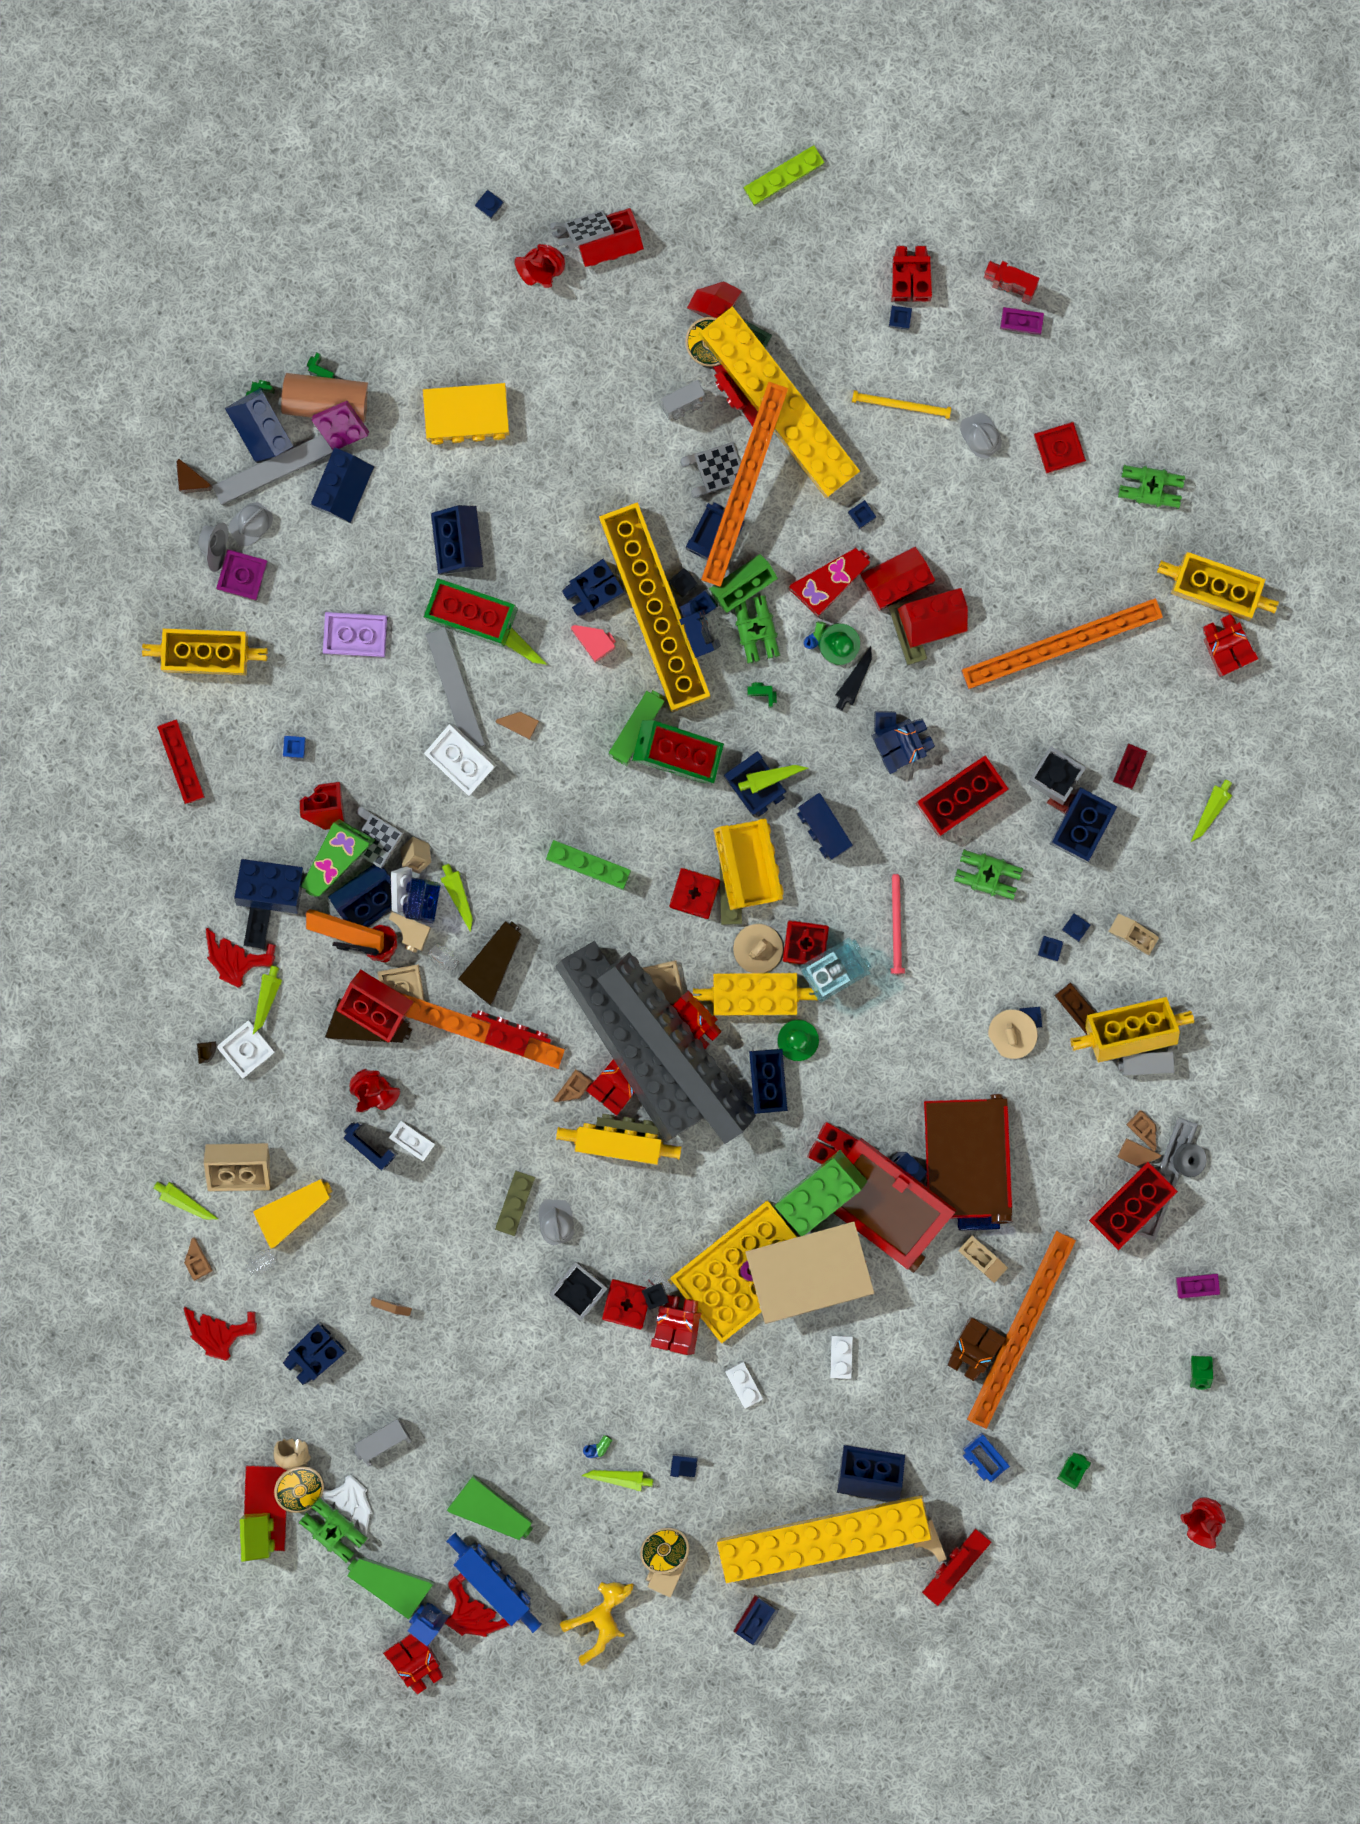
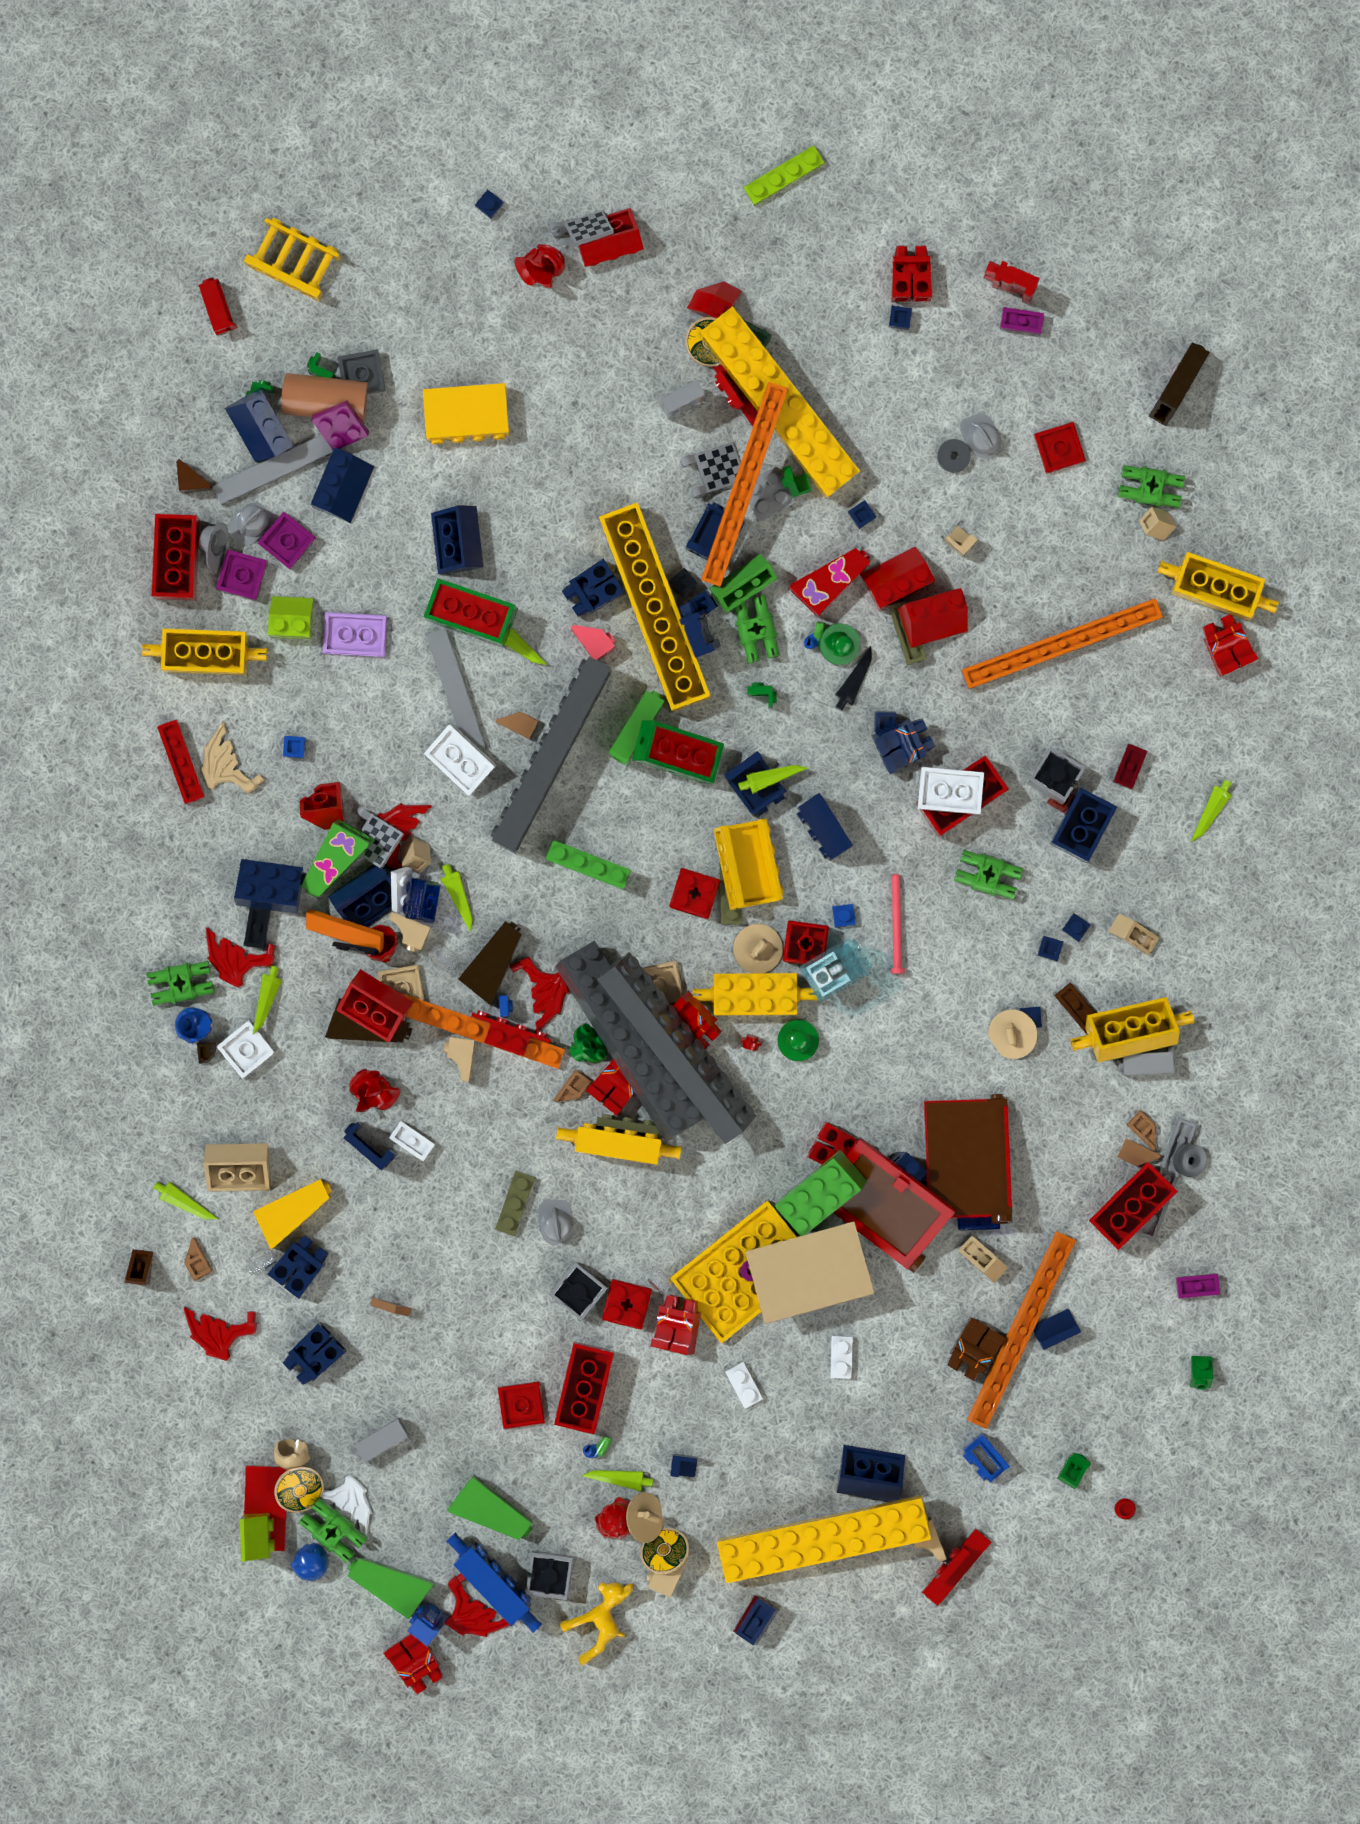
(139, 1267): none -> reddish brown slope
(171, 976): none -> bright green pin
(175, 557): none -> red brick
(193, 1024): none -> blue hair
(216, 306): none -> red window
(220, 764): none -> tan animal
(286, 540): none -> magenta plate
(290, 617): none -> lime slope
(294, 279): none -> yellow fence
(305, 1264): none -> dark blue hips
(310, 1562): none -> blue hair
(363, 368): none -> dark grey plate
(400, 819): none -> red animal
(462, 1053): none -> tan arch
(505, 1006): none -> blue plate
(521, 1405): none -> red tile
(548, 991): none -> red animal
(549, 1575): none -> black piece
(552, 754): none -> dark grey brick
(584, 1387): none -> red brick
(587, 1045): none -> green plate
(612, 1520): none -> red helmet
(644, 1517): none -> tan shield
(655, 1296): black plate -> none
(751, 1042): none -> red plate
(768, 1081): dark blue slope -> none
(770, 495): none -> light grey plate
(796, 485): none -> green bracket
(843, 915): none -> blue plate
(901, 404): yellow bar -> none
(950, 790): none -> white plate
(953, 465): none -> dark grey piece
(960, 541): none -> tan panel
(1056, 1329): none -> dark blue panel
(1125, 1508): none -> red plate
(1157, 523): none -> tan panel
(1179, 384): none -> dark brown slope
(1204, 1522): red helmet -> none

